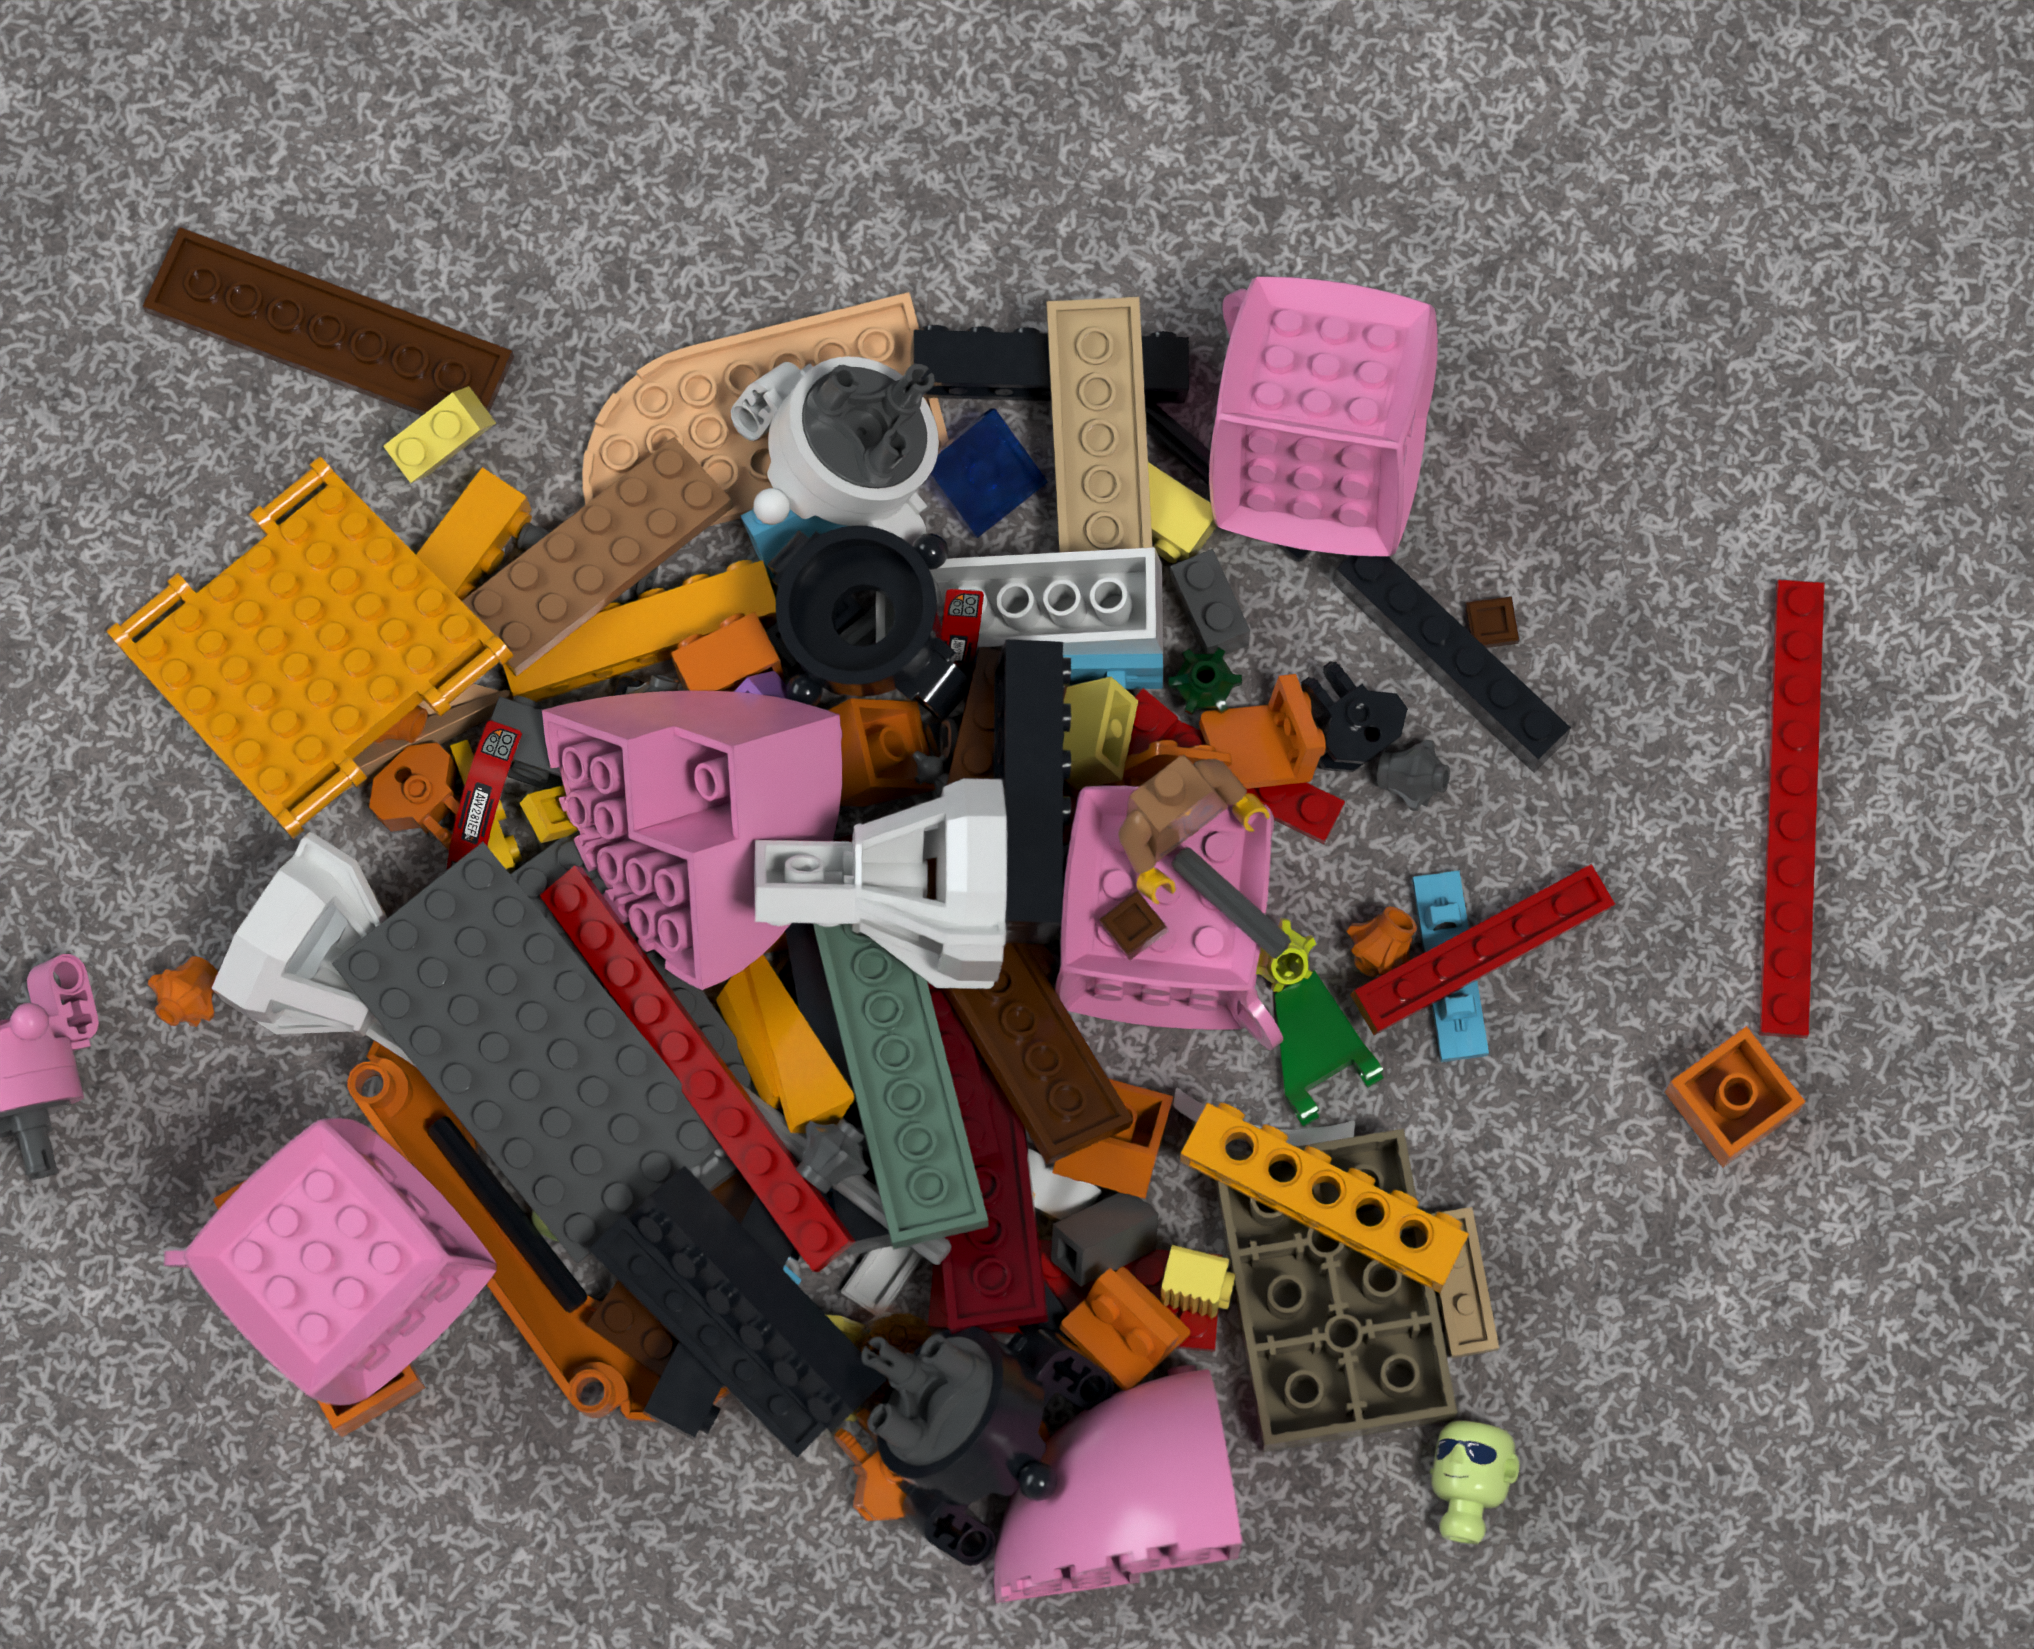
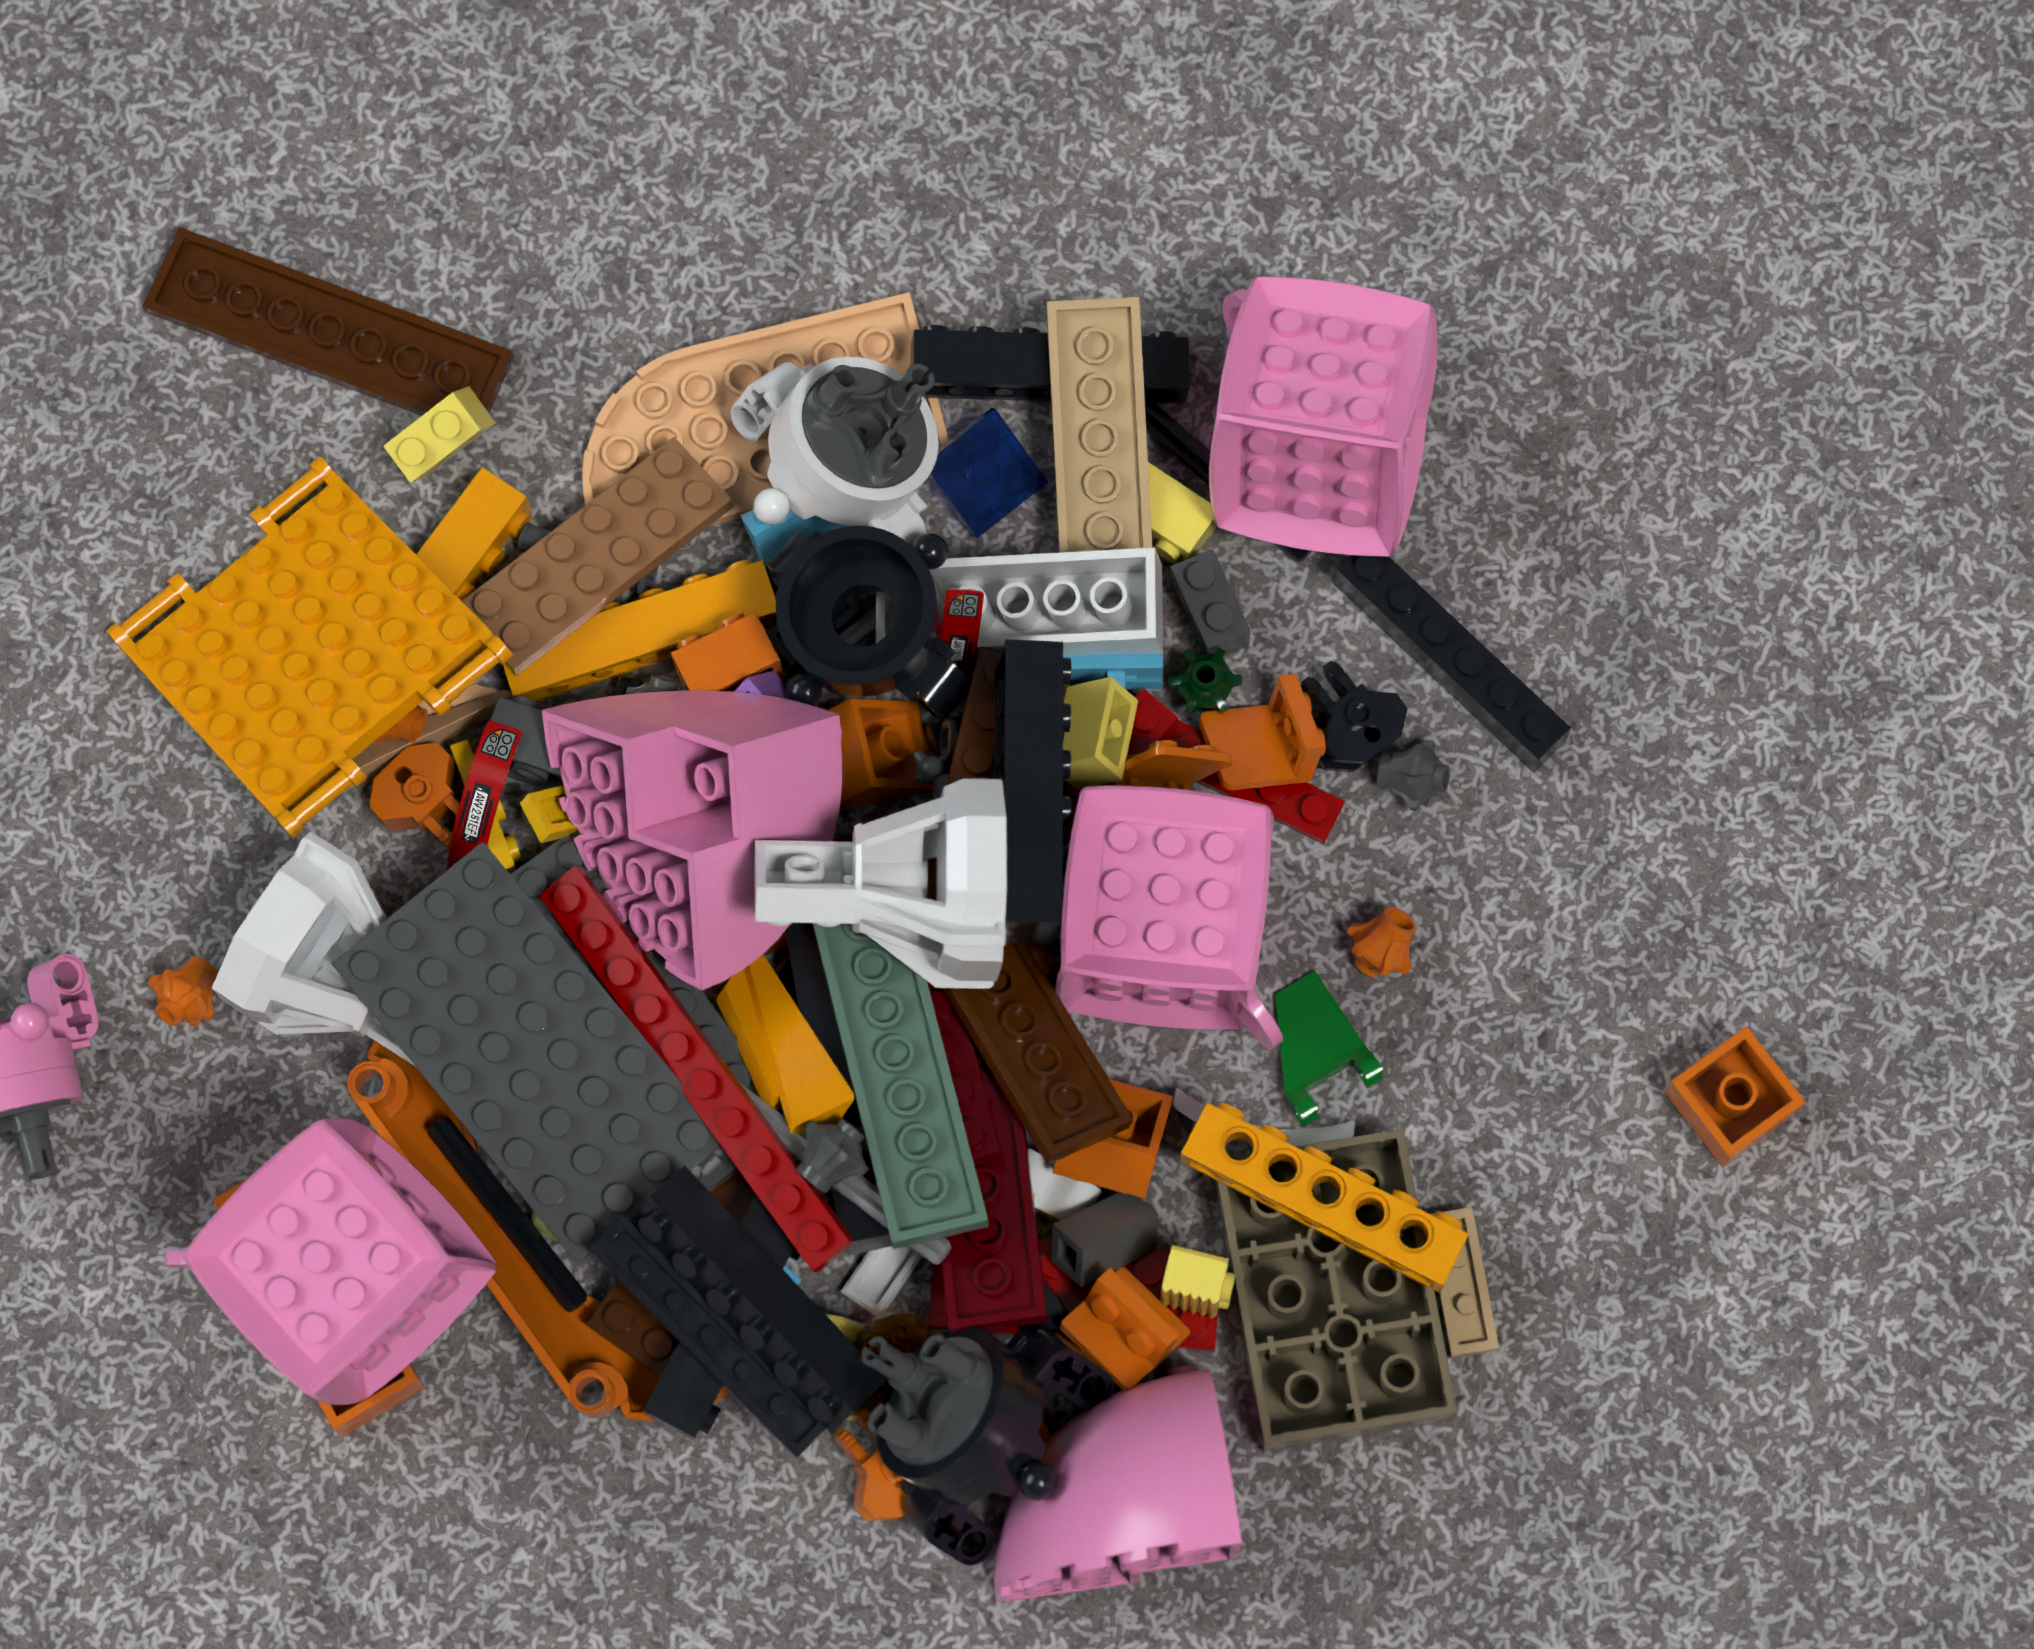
(1133, 925): reddish brown tile -> none
(1176, 807): medium nougat torso -> none
(1231, 902): dark grey axle -> none
(1290, 965): neon yellow rock -> none
(1459, 1015): medium azure hinge -> none
(1472, 1473): yellowish green piece -> none
(1482, 949): red plate -> none
(1493, 621): reddish brown tile -> none
(1792, 810): red plate -> none

